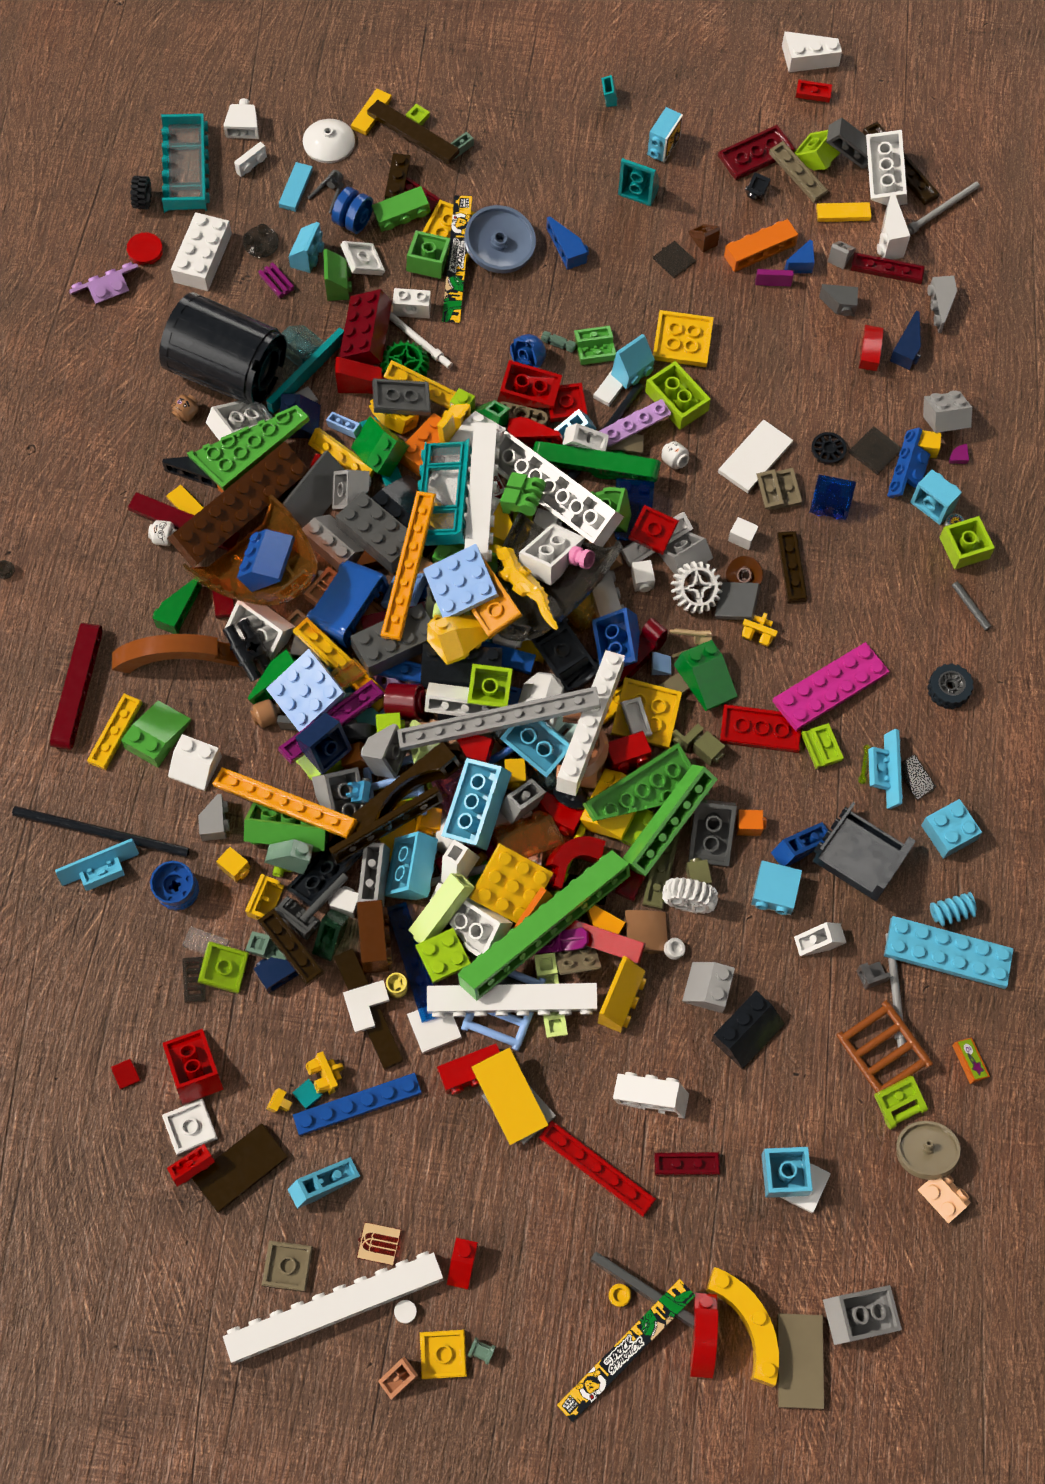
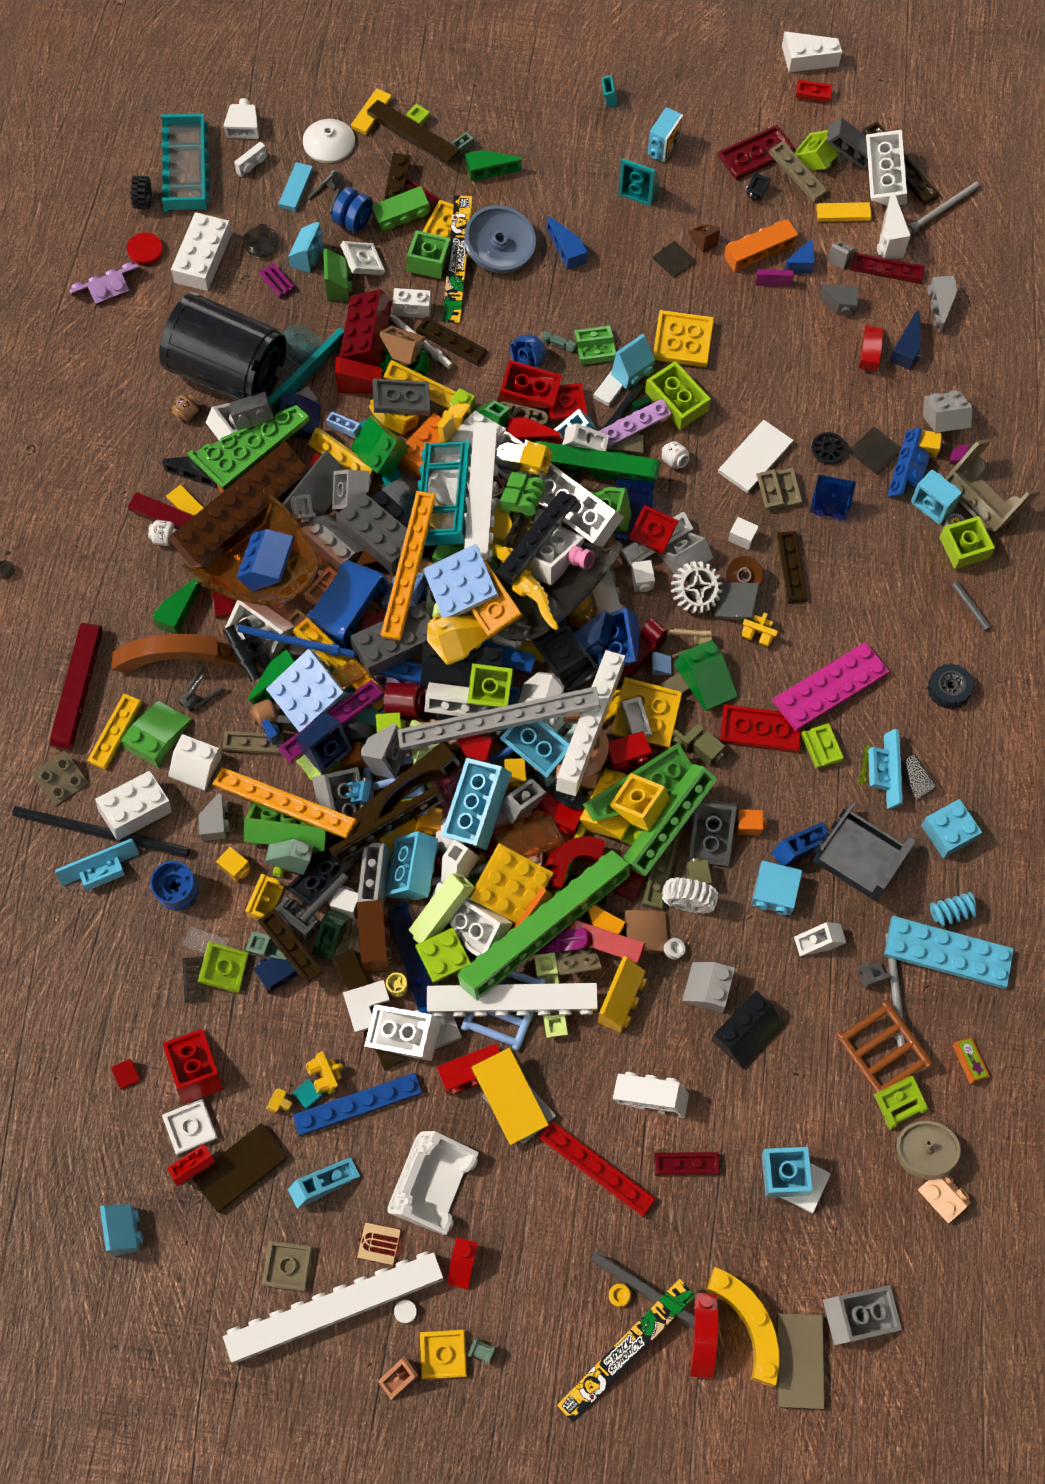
(59, 778): none -> dark tan hinge
(120, 1229): none -> medium azure slope
(133, 805): none -> white brick
(188, 698): none -> dark grey plant
(250, 743): none -> dark tan tile
(251, 410): none -> flat silver brick
(271, 731): none -> blue plate
(302, 508): none -> flat silver bracket
(333, 649): none -> blue bar
(402, 344): none -> medium nougat slope
(403, 1032): none -> white slope
(431, 1181): none -> white windscreen
(451, 341): none -> dark brown tile
(489, 164): none -> green slope
(528, 458): none -> yellow piece
(536, 537): none -> black plate
(596, 633): none -> dark blue slope
(640, 801): none -> yellow slope
(641, 403): none -> dark green tile
(979, 496): none -> dark tan windscreen

